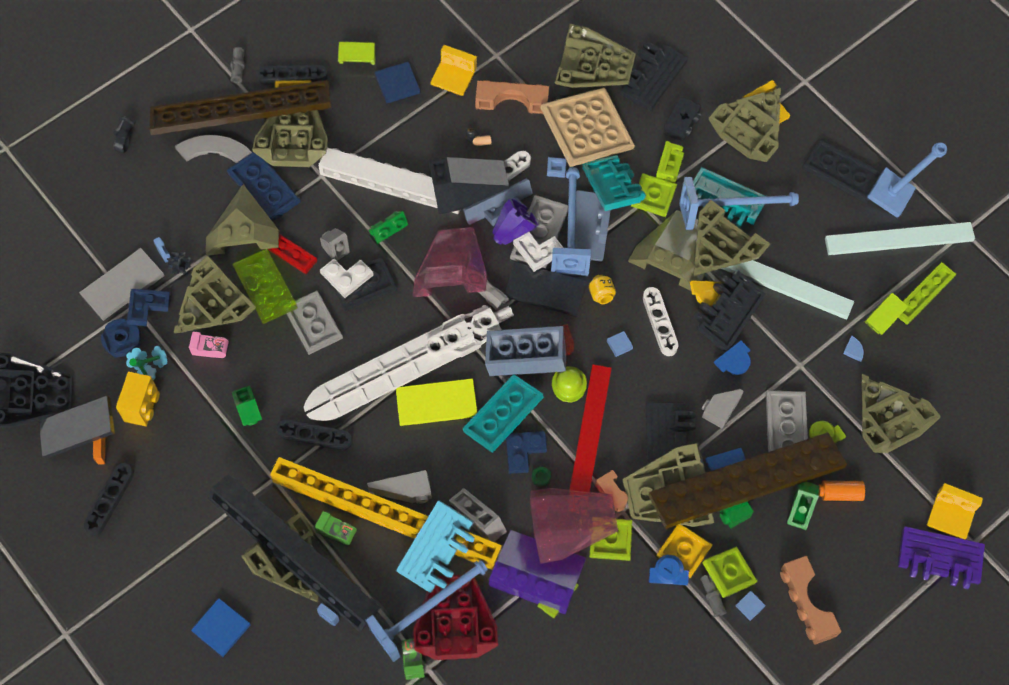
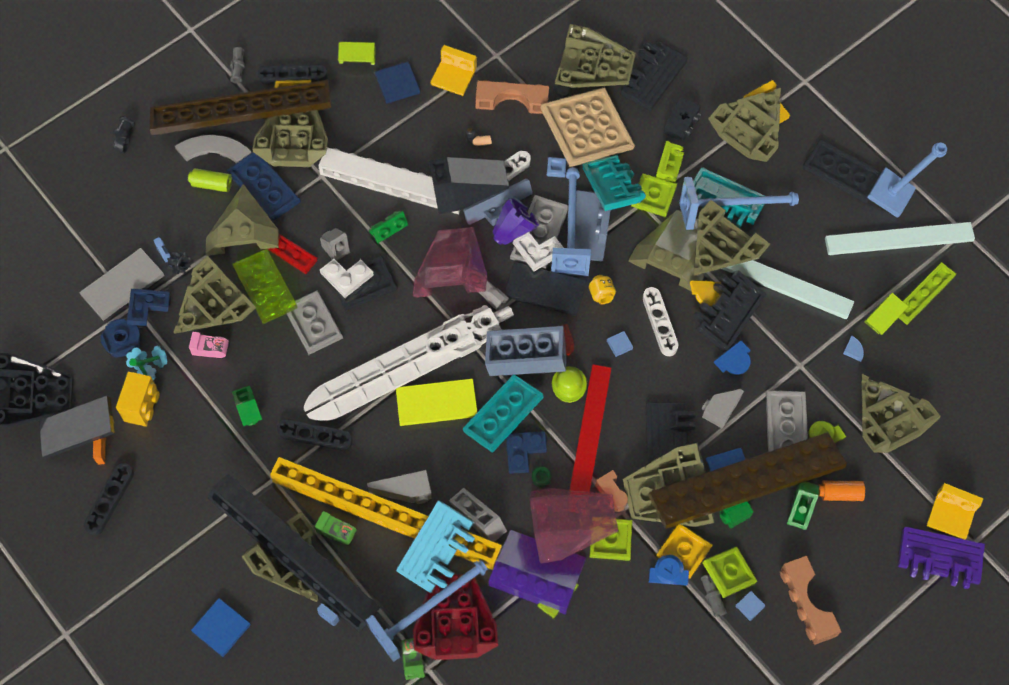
(210, 180): none -> lime brick

